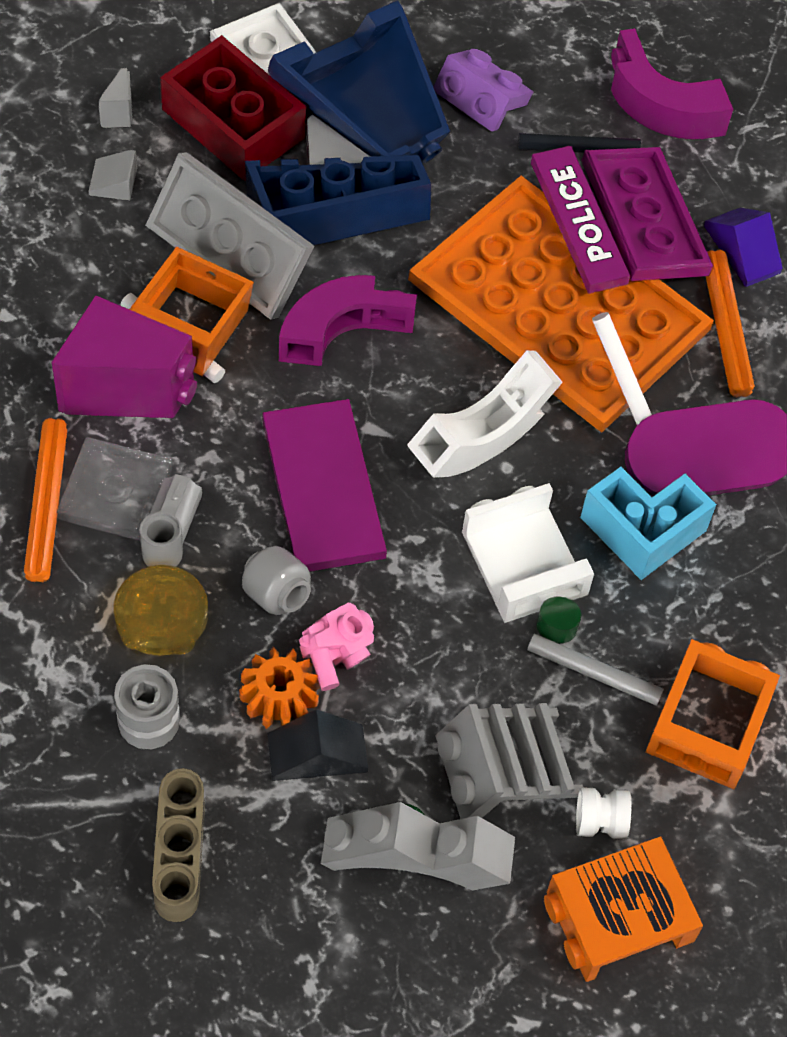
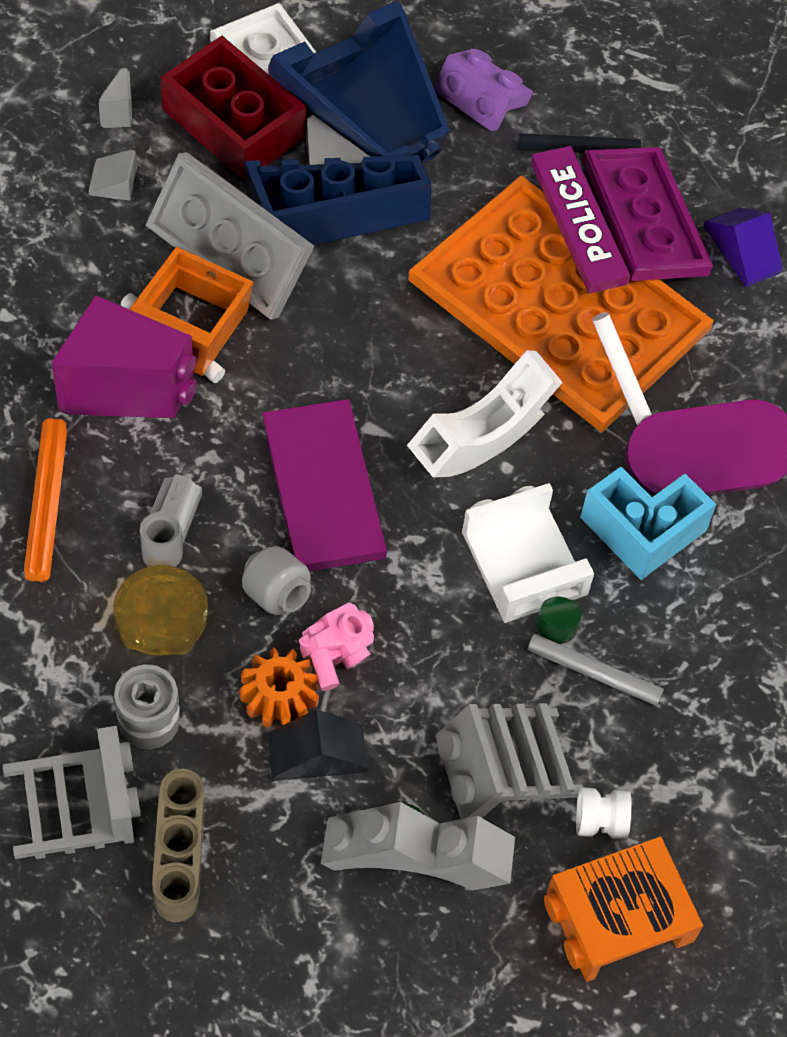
(108, 798): none -> light grey plate
(113, 487): clear tile -> none
(338, 308): magenta arch -> none
(663, 104): magenta arch -> none
(697, 751): orange window -> none
(729, 326): orange axle -> none

